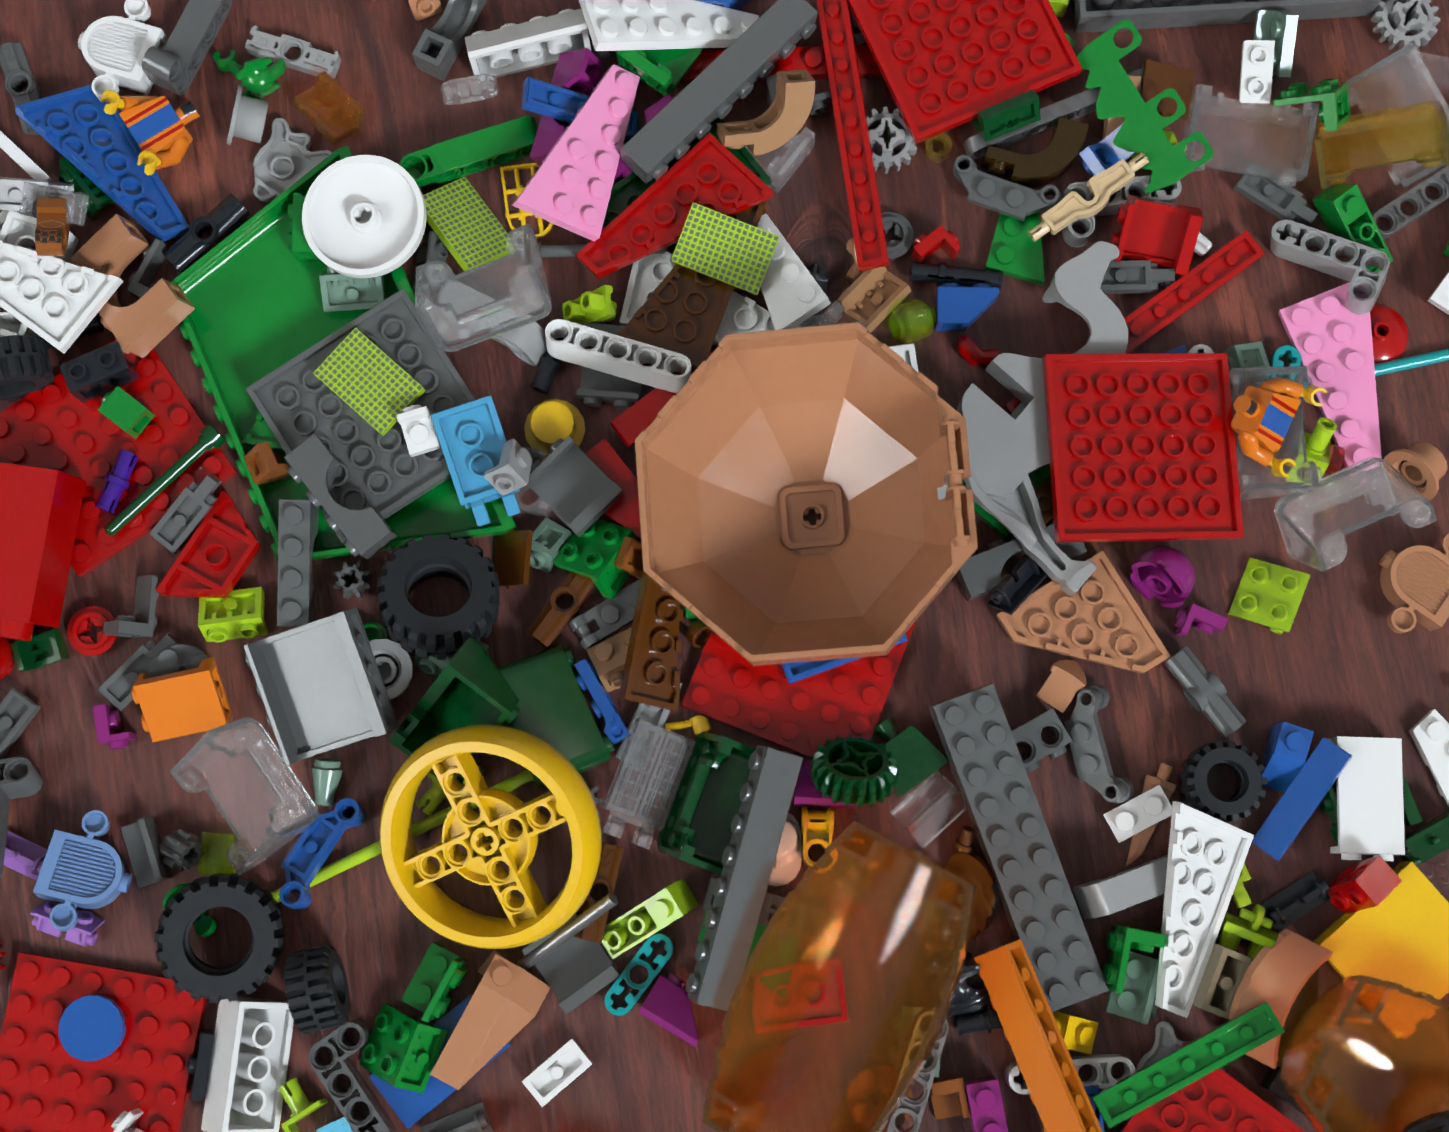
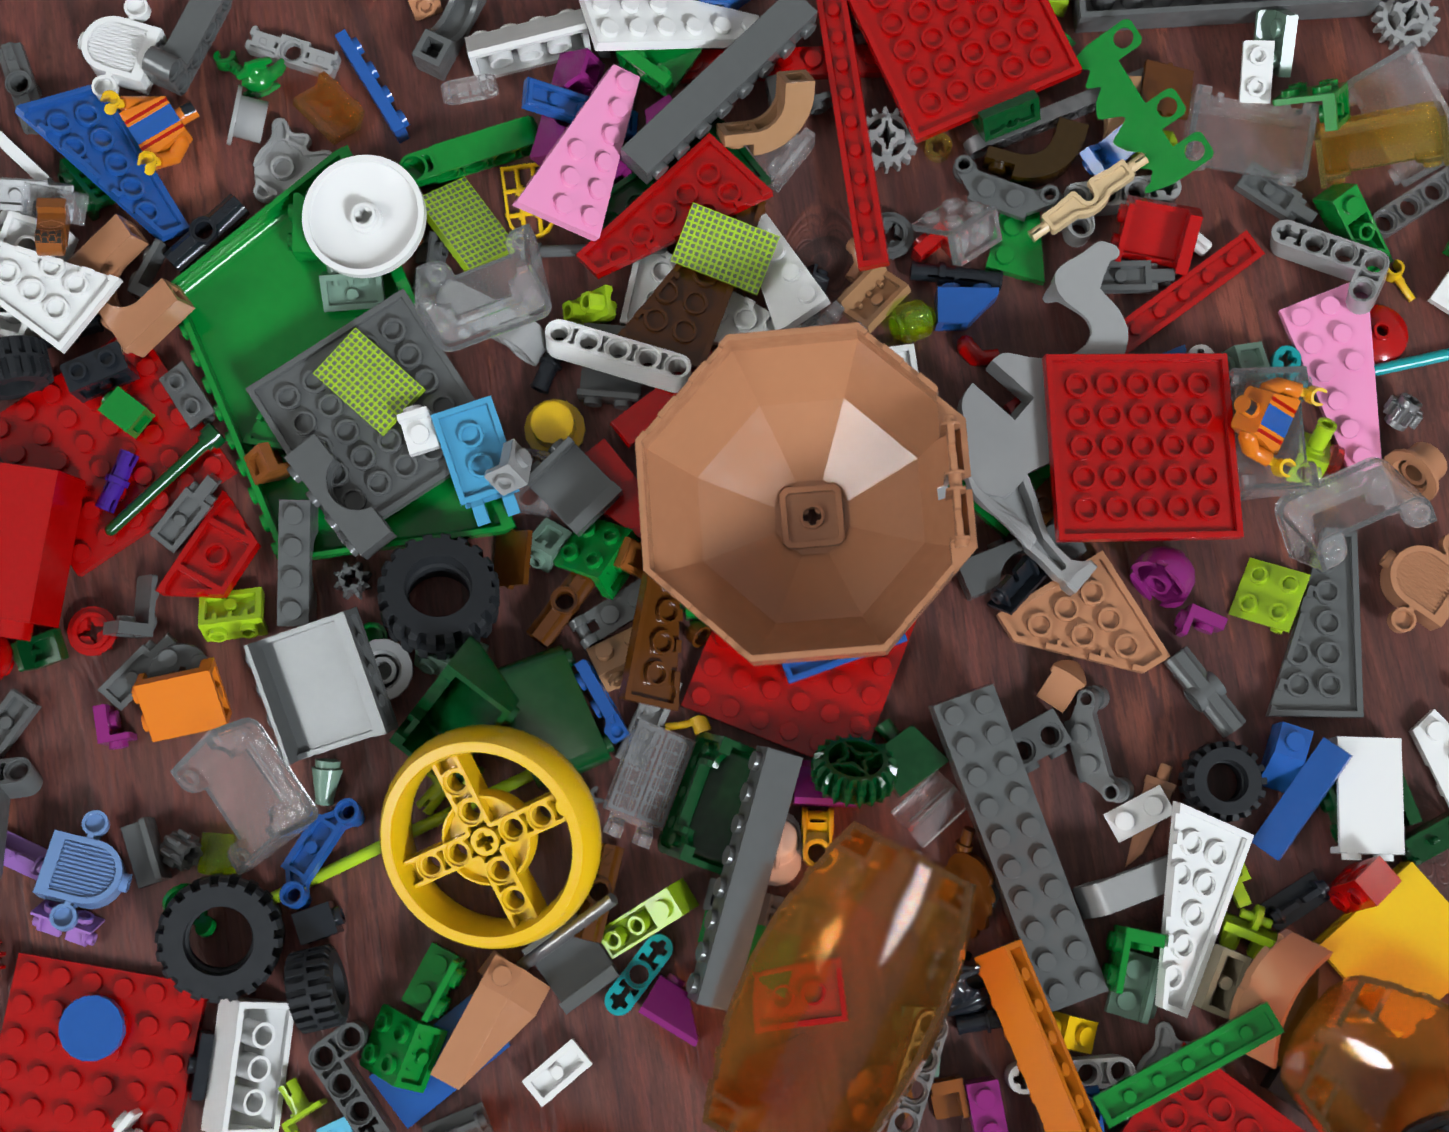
(188, 396): none -> dark grey hinge
(318, 922): none -> black brick
(380, 95): none -> blue plate
(967, 225): none -> clear bracket
(1324, 649): none -> dark grey wing
(1397, 277): none -> yellow hand
(1403, 412): none -> flat silver gear

